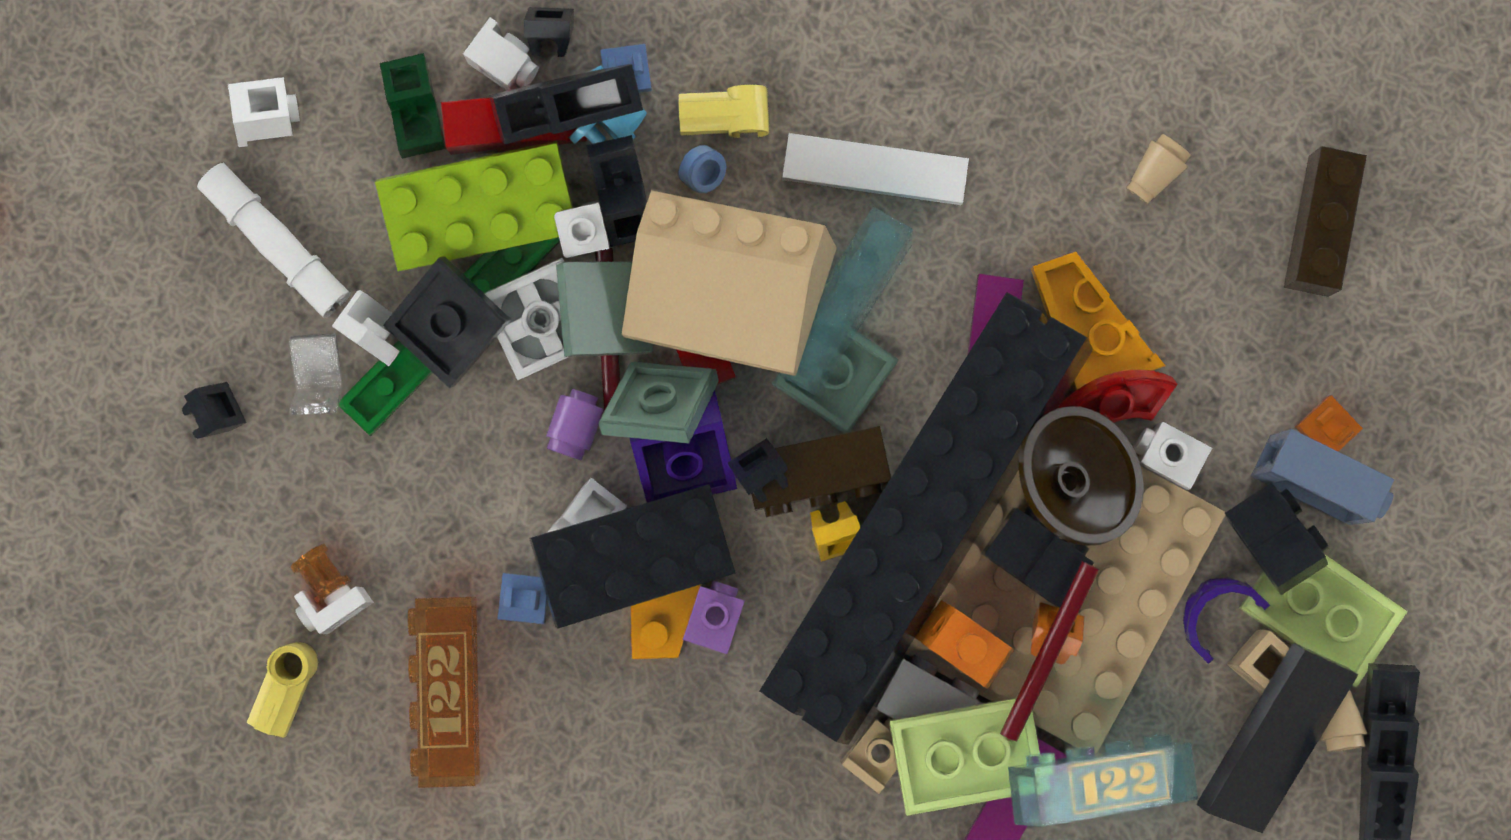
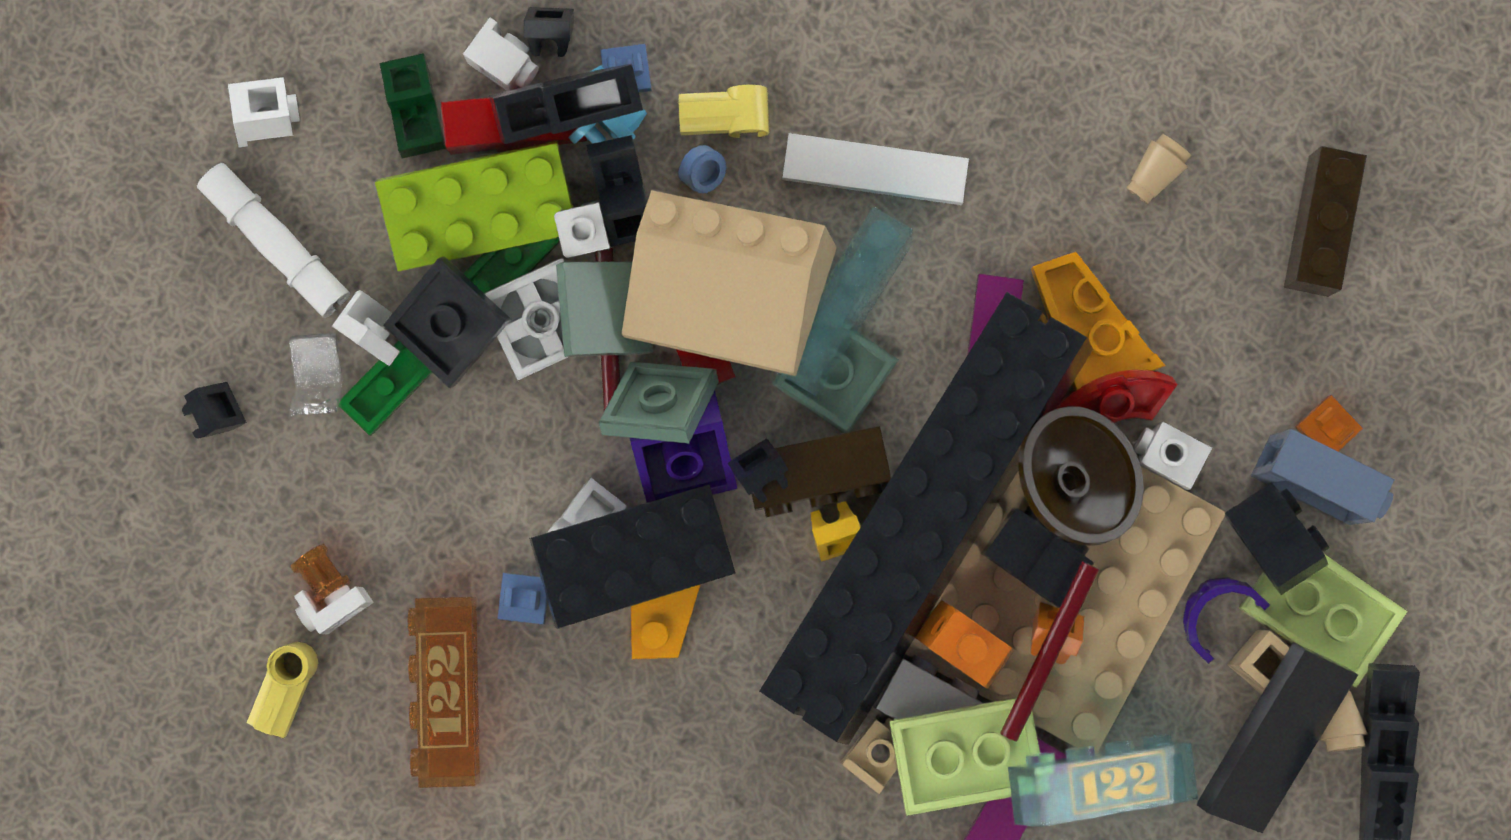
(574, 424): medium lavender brick -> none
(714, 617): medium lavender brick -> none

